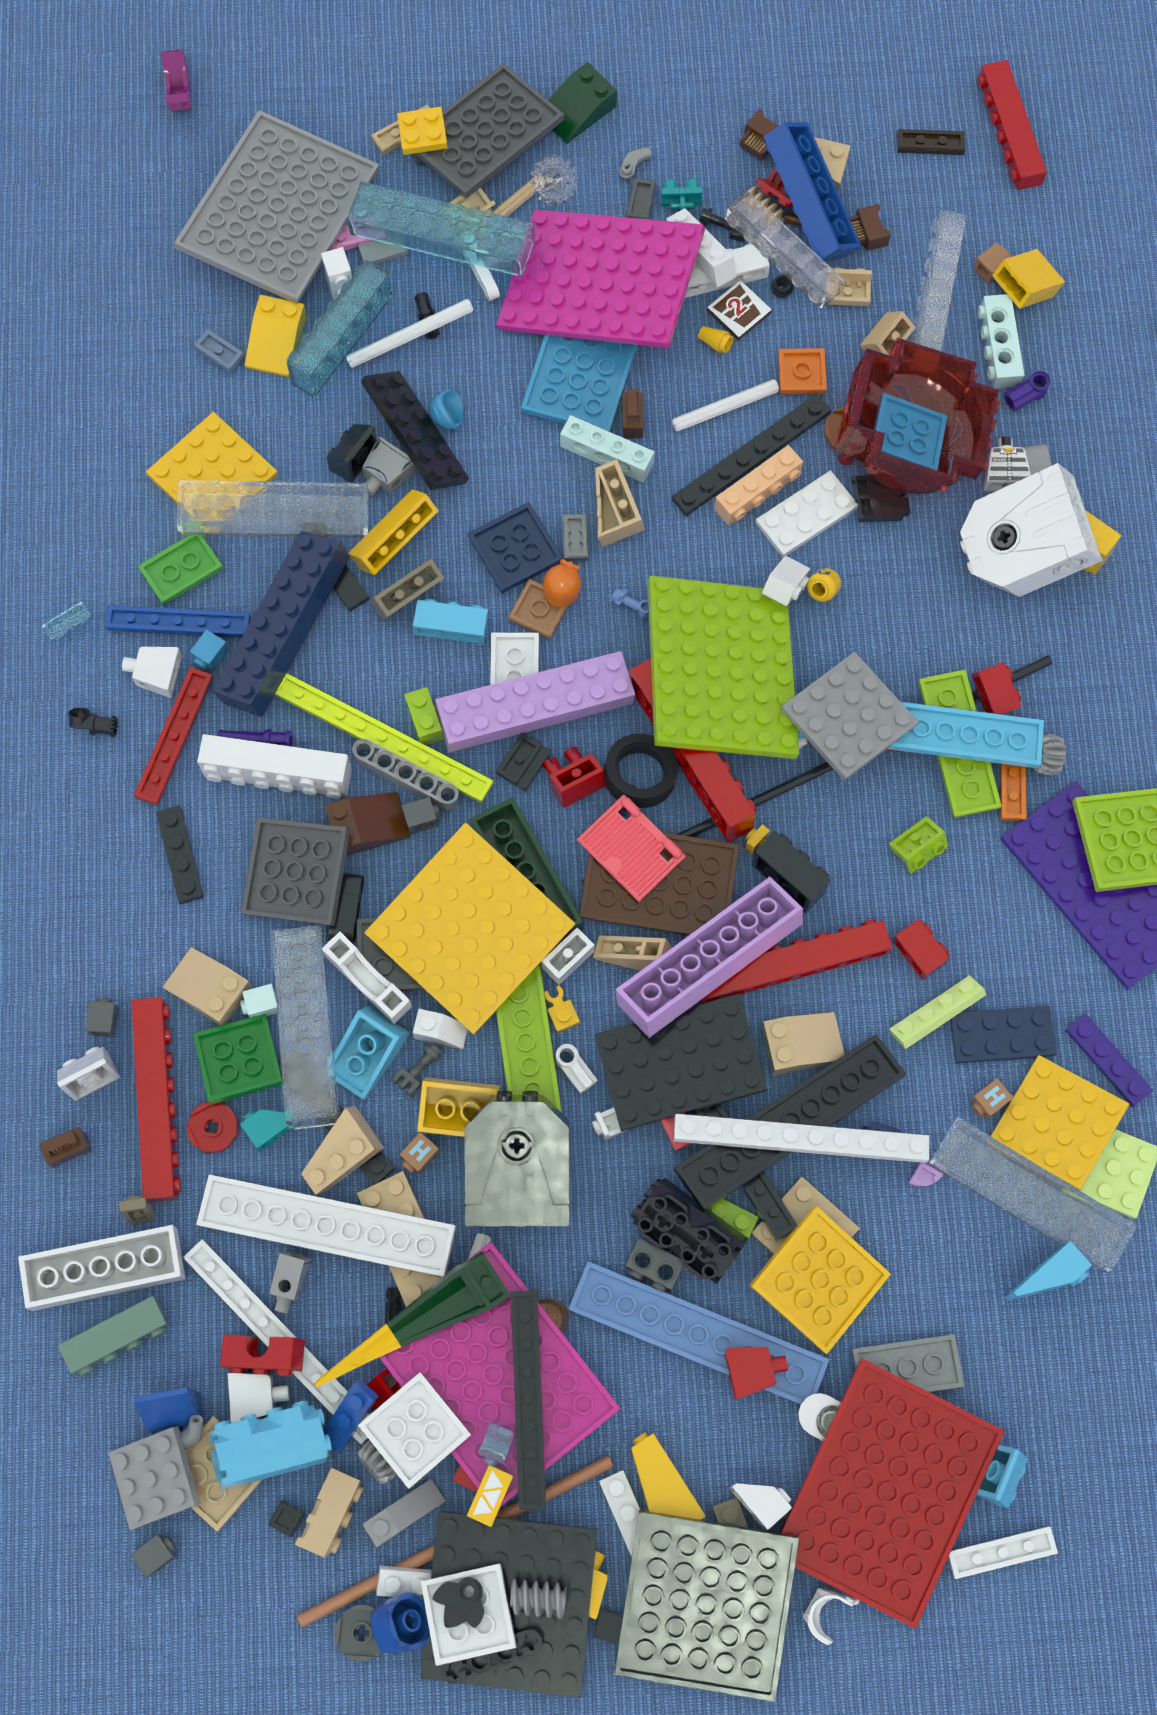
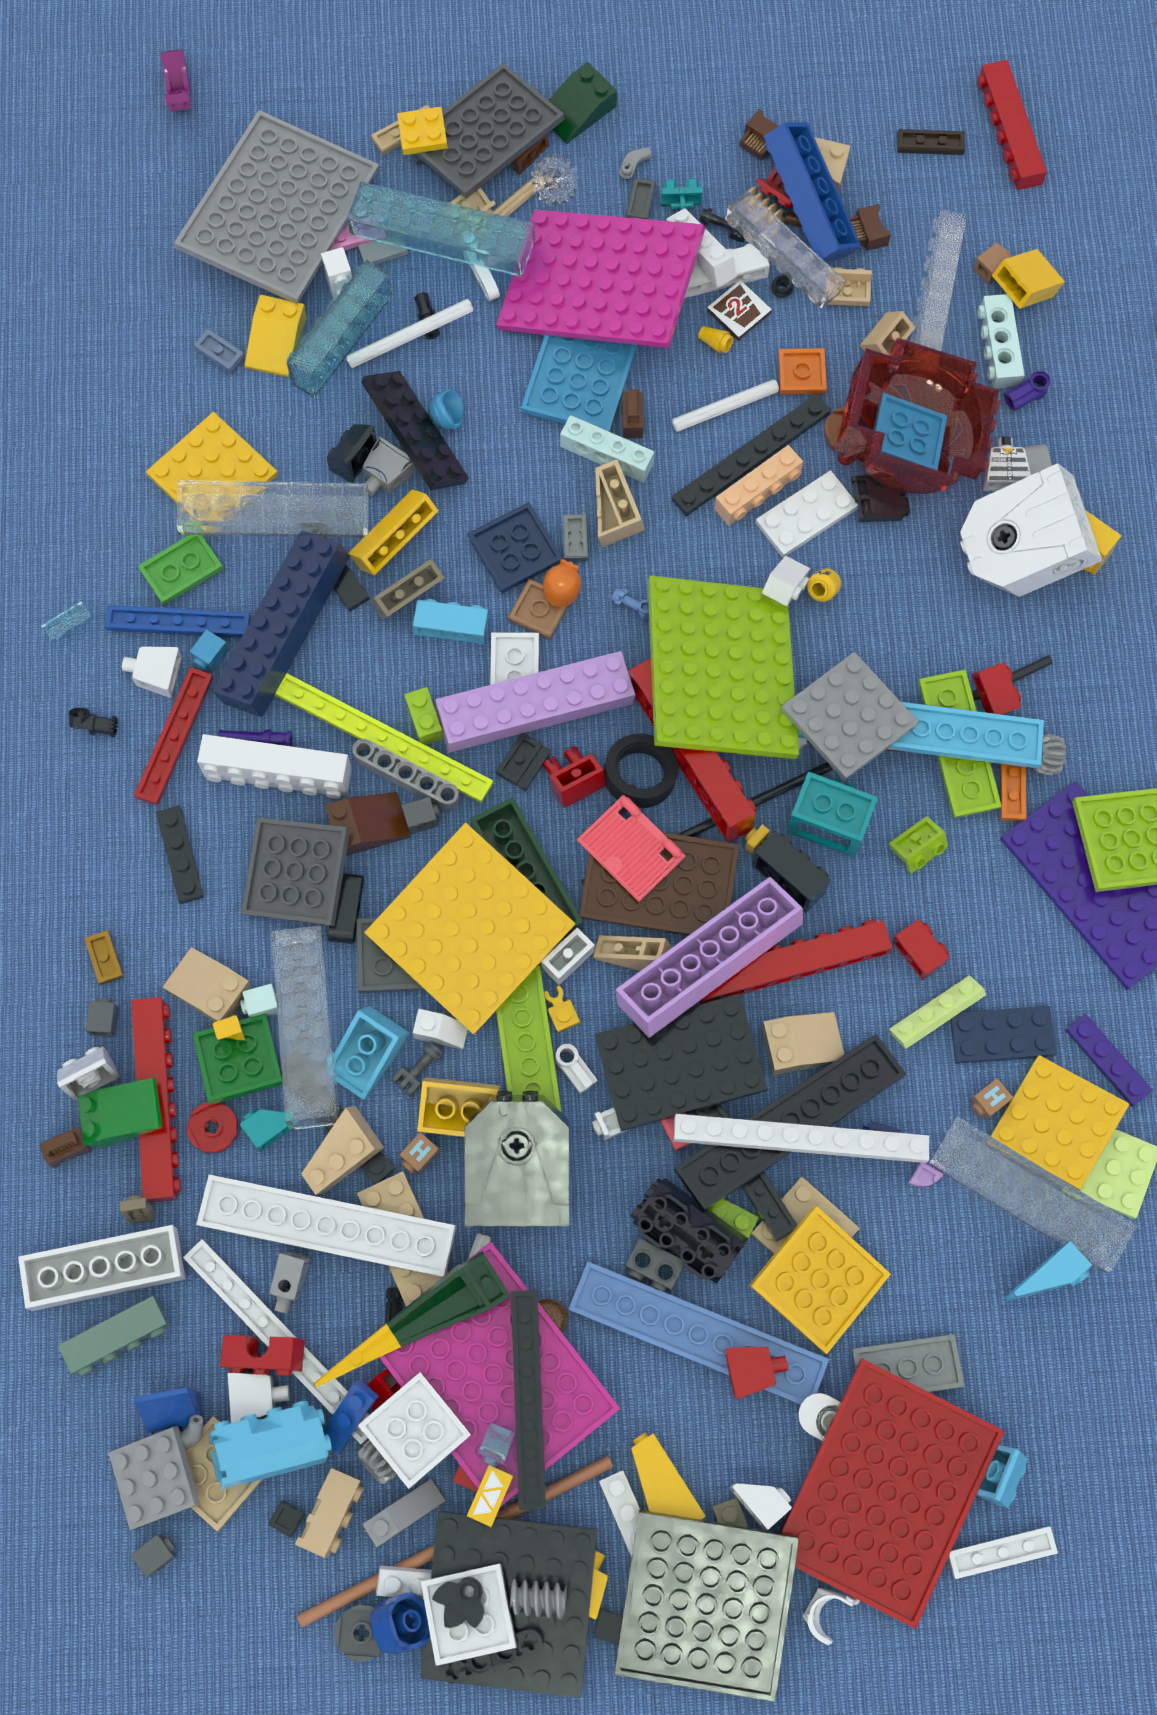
(104, 957): none -> pearl gold plate
(119, 1113): none -> green slope
(229, 1028): none -> yellow slope
(366, 978): white arch -> none
(522, 162): none -> reddish brown plate
(833, 809): none -> teal piece

